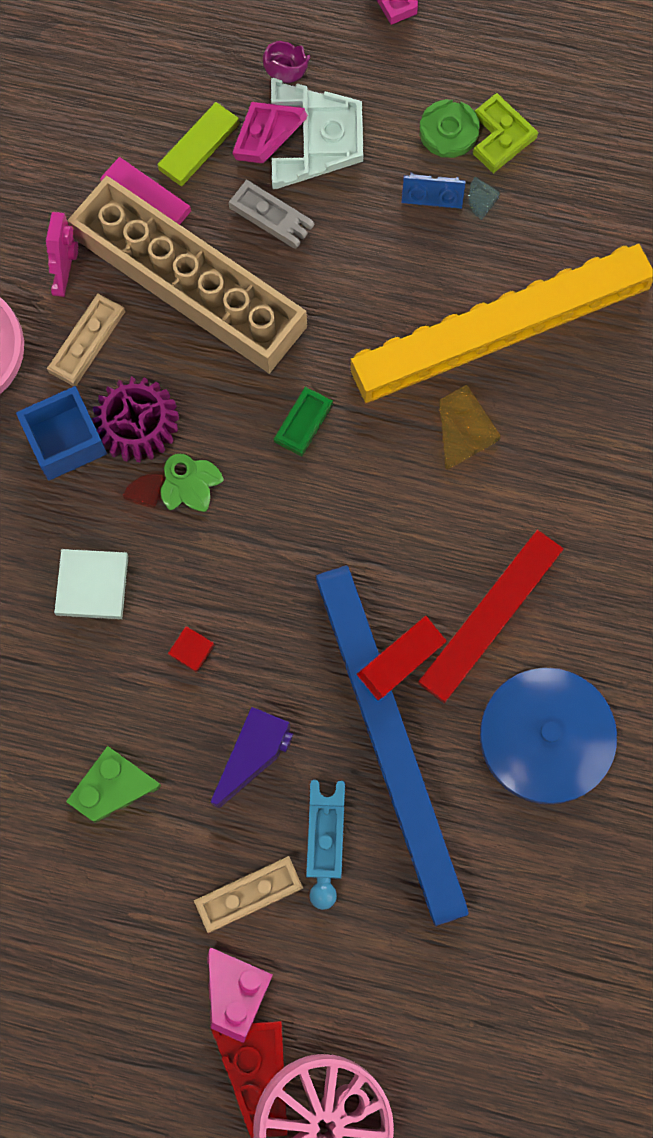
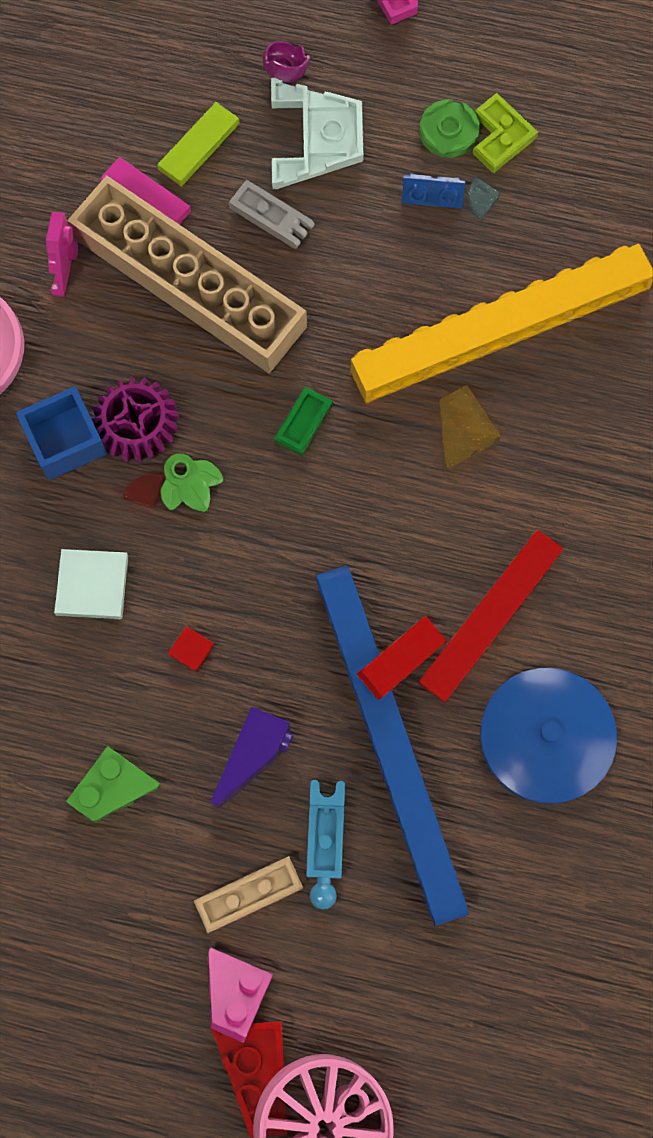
(86, 340): tan tile -> none
(266, 130): dark pink wing -> none

